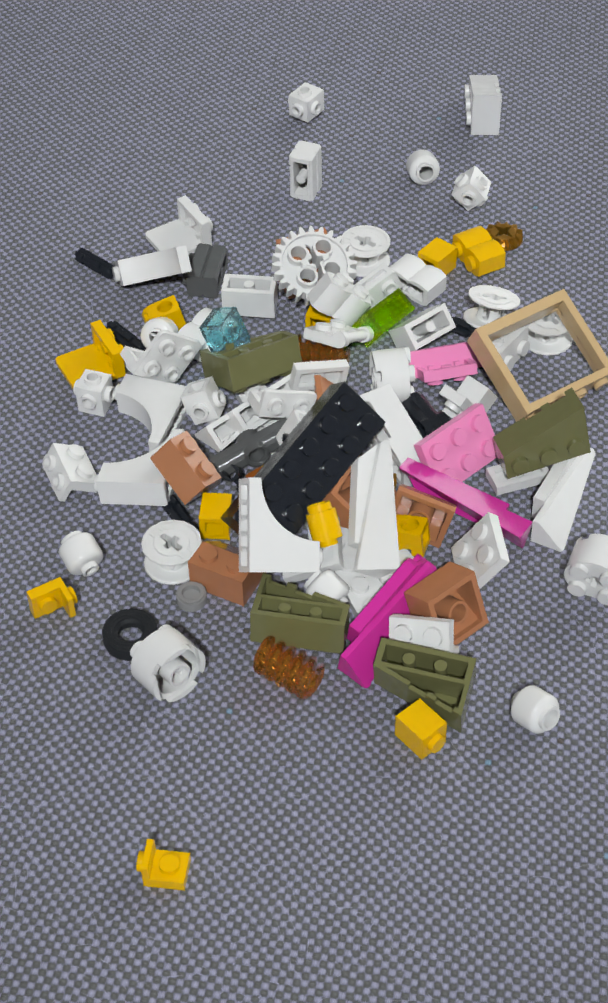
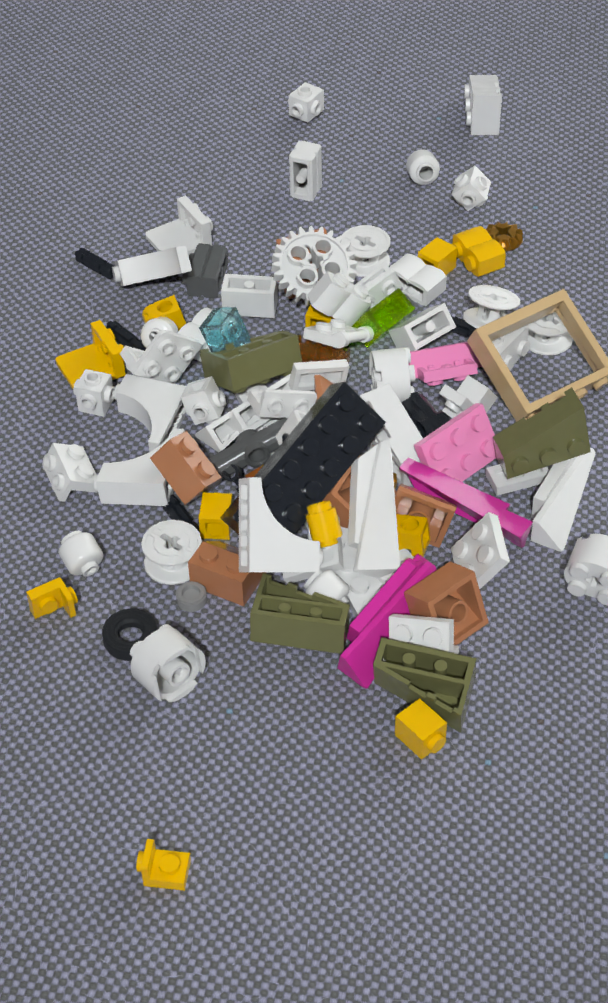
(286, 670): clear orange piece -> none
(535, 709): white head -> none

